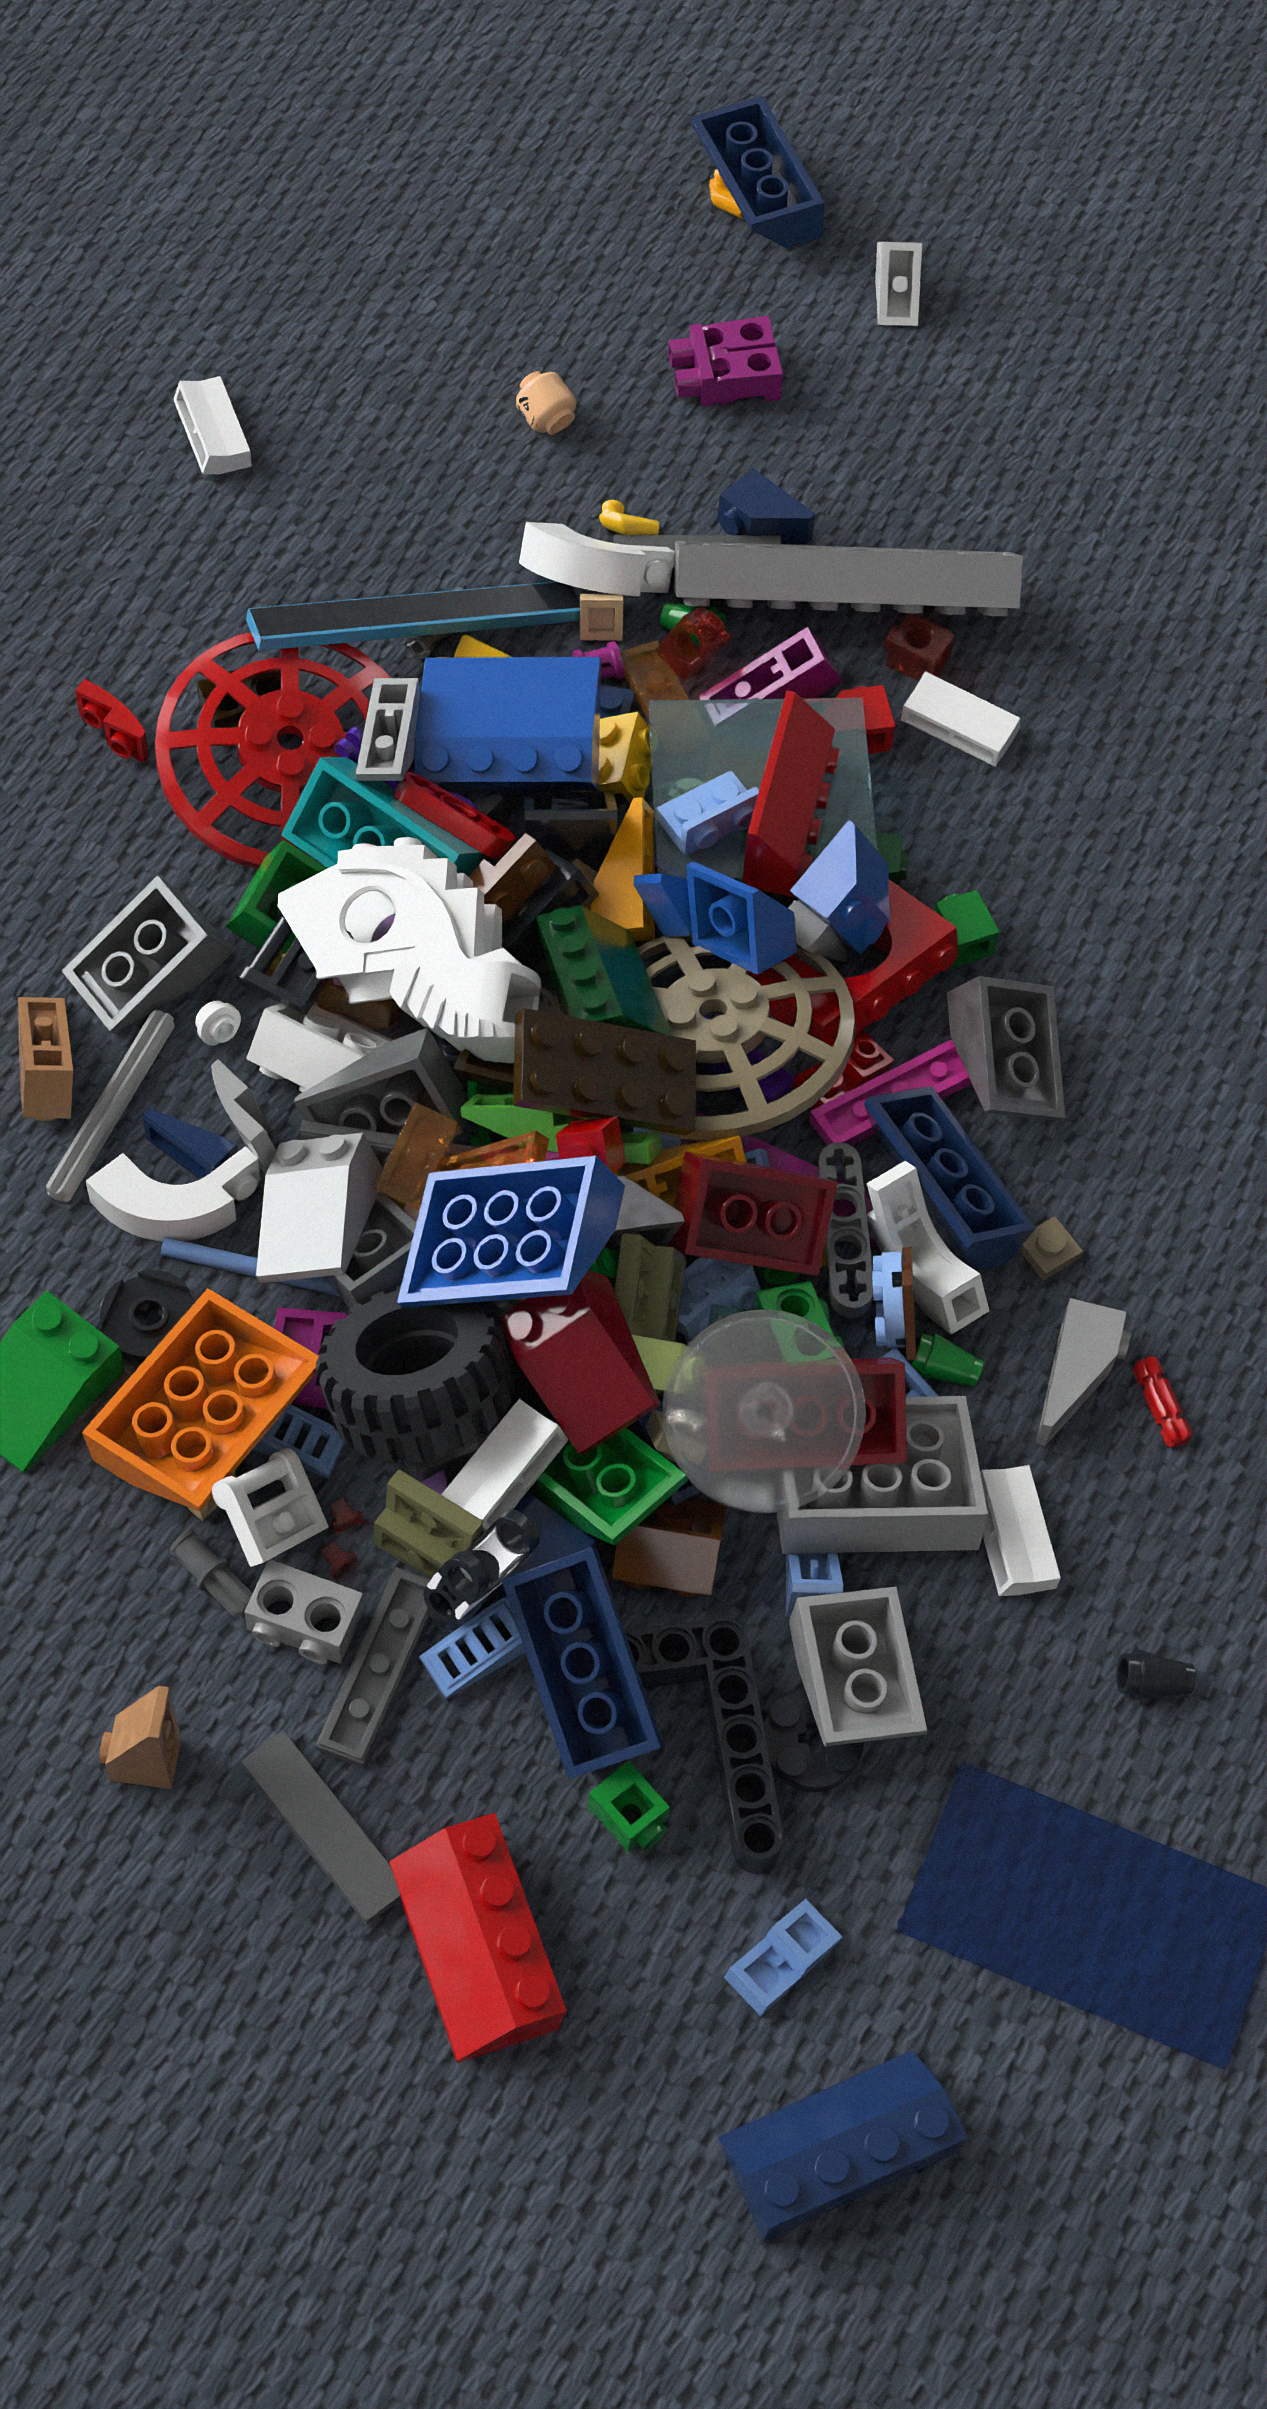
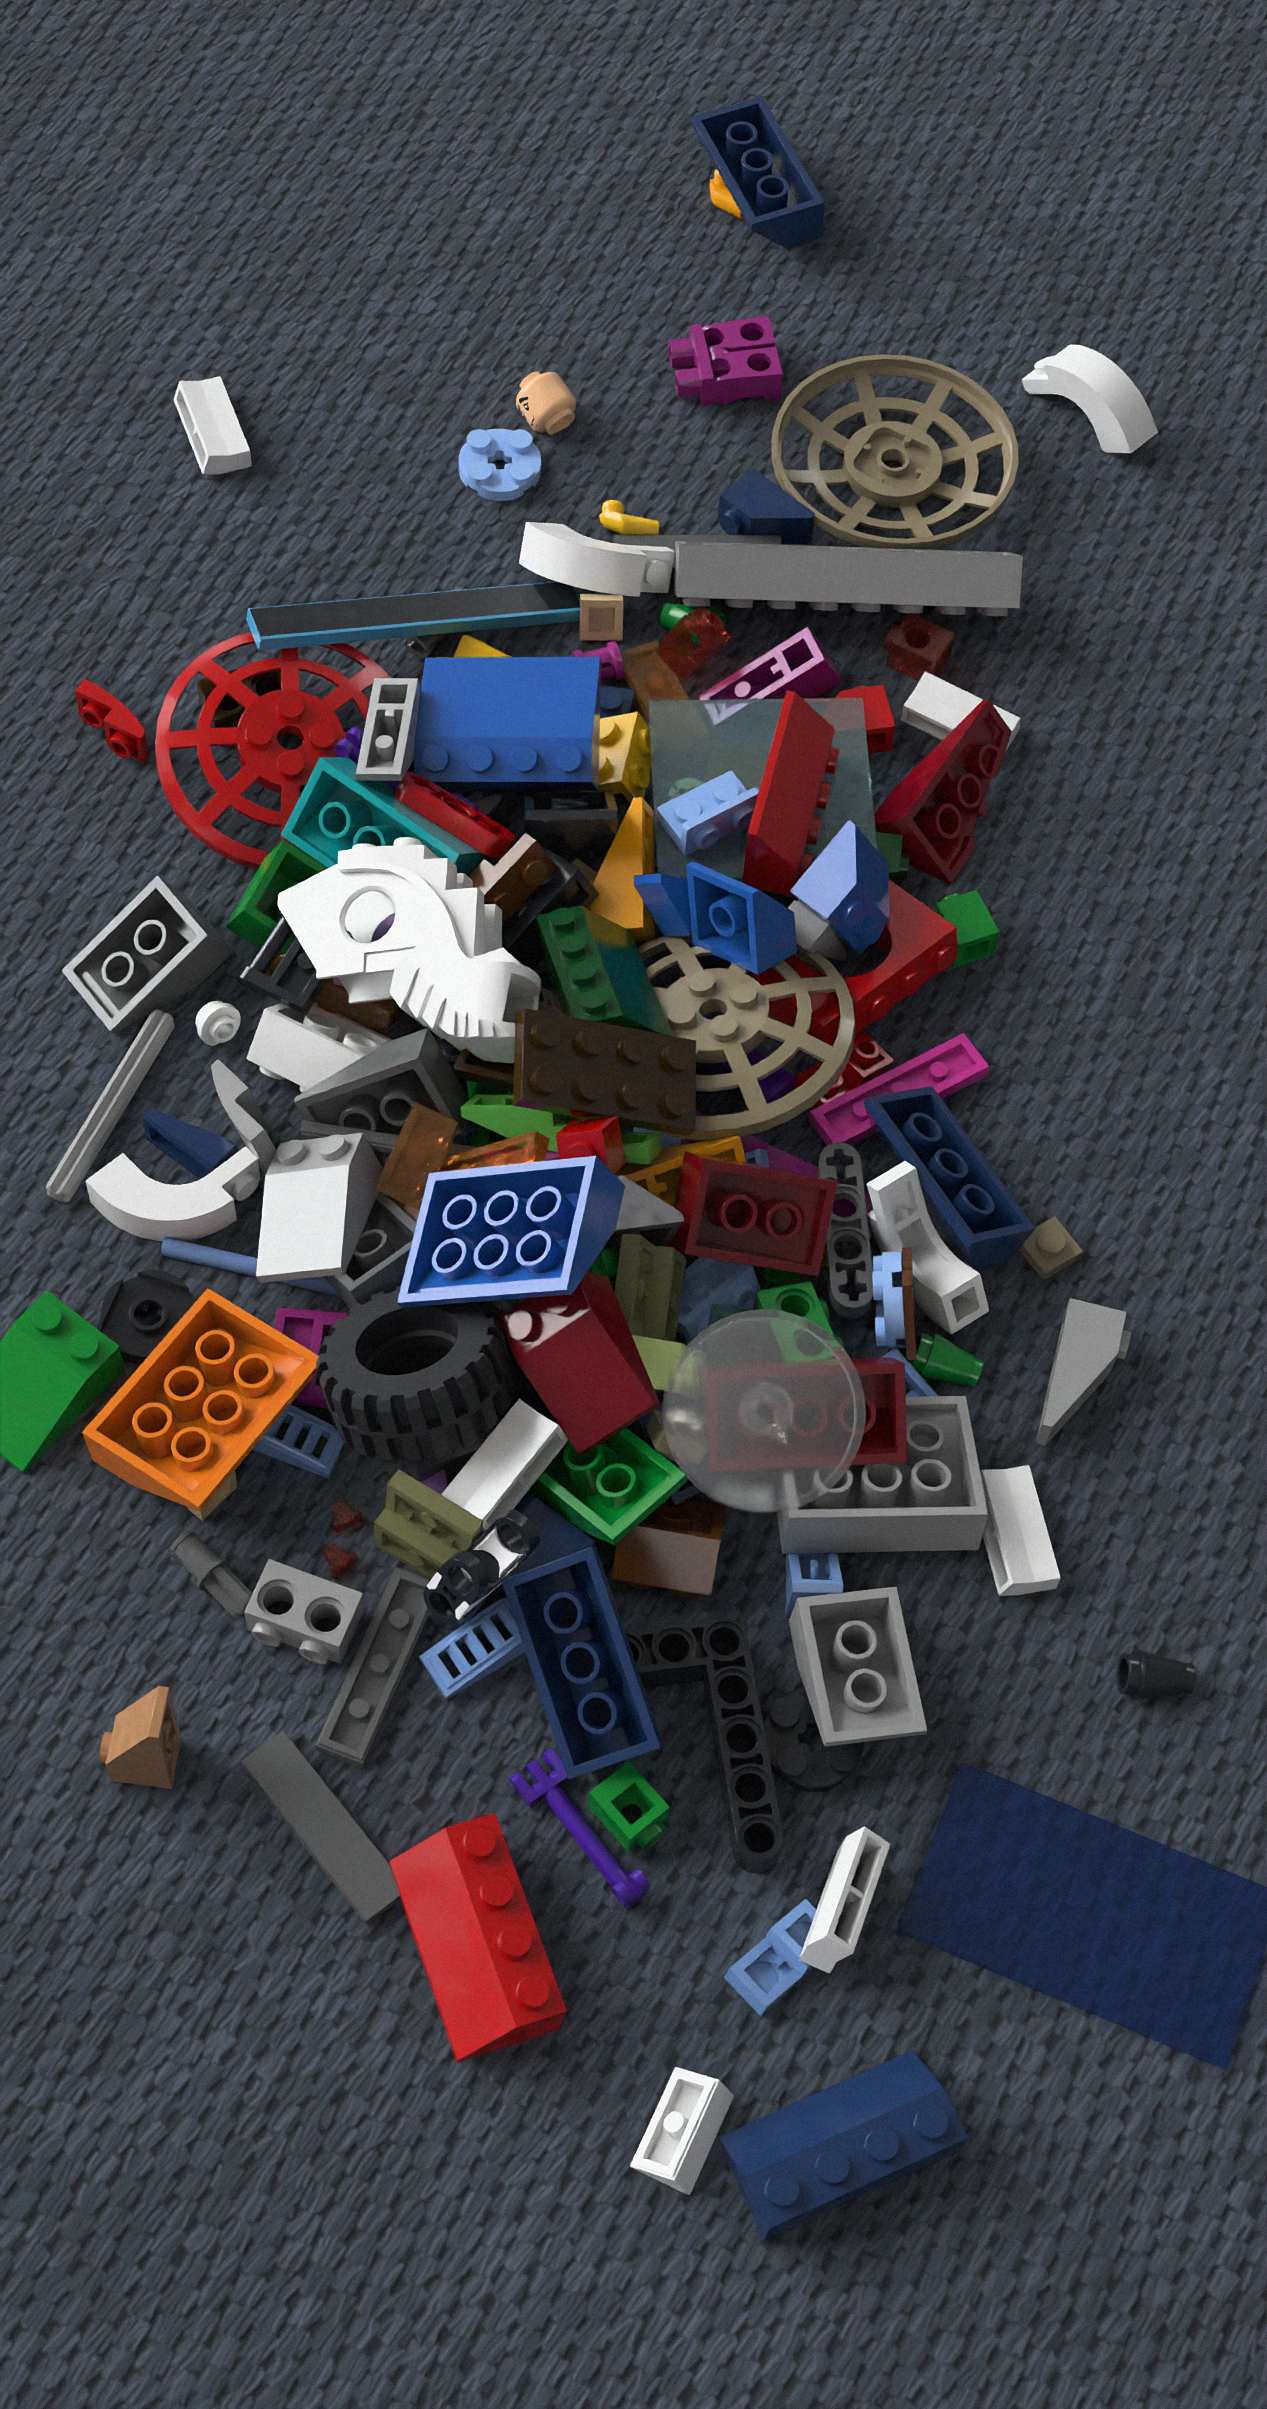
(44, 1058): medium nougat slope -> none
(279, 1521): white plate -> none
(499, 444): none -> light blue plate
(625, 1887): none -> dark purple hinge
(682, 2129): none -> white slope
(839, 1898): none -> white piece
(898, 282): white slope -> none
(898, 442): none -> dark tan dish
(946, 795): none -> dark red wedge
(1009, 1045): flat silver slope -> none
(1101, 391): none -> white arch
(1162, 1402): red axle -> none

